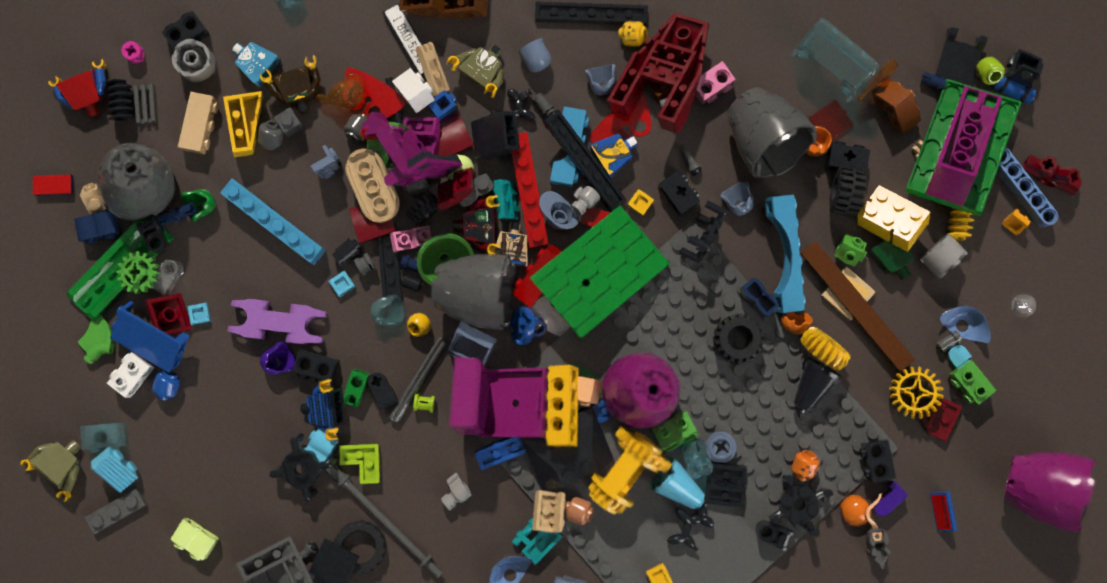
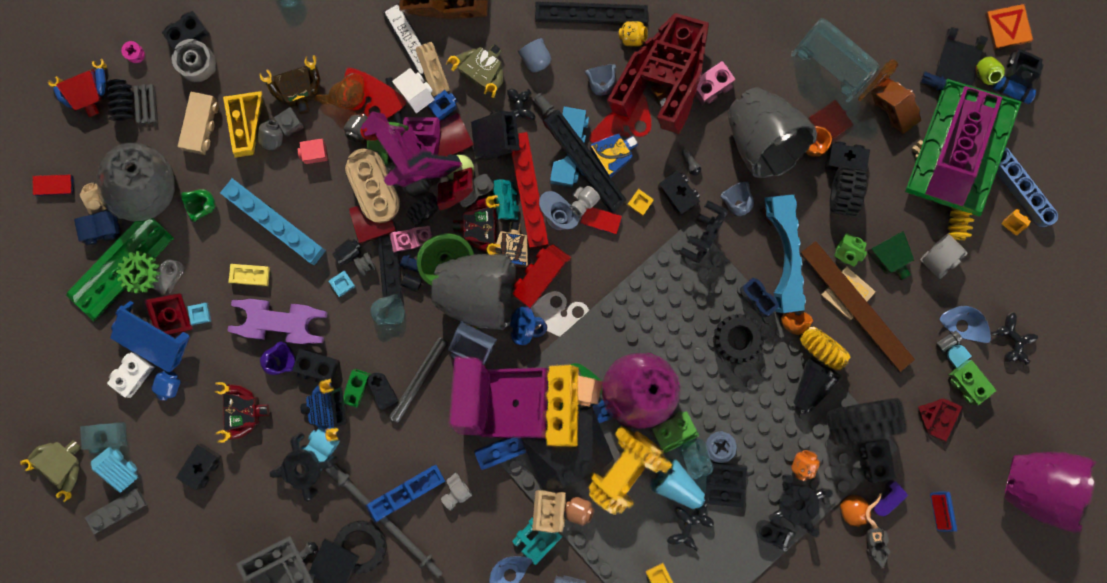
(97, 340): bright green arm -> none
(151, 232): black piece -> none
(177, 214): dark blue pin -> none
(189, 473): none -> black brick
(194, 539): yellowish green brick -> none
(240, 411): none -> torso
(249, 275): none -> light yellow plate
(254, 61): dark azure torso -> none
(313, 151): none -> coral brick
(326, 166): sand blue bracket -> none
(366, 456): lime plate -> none
(405, 493): none -> blue slope
(418, 325): yellow piece -> none
(424, 403): lime bush -> none
(615, 261): green piece -> none
(866, 421): none -> black tyre
(891, 212): piece -> none
(925, 393): yellow gear -> none
(1008, 329): none -> black piece
(1009, 26): none -> orange tile
(1023, 305): clear piece -> none
(1053, 174): dark red piece -> none

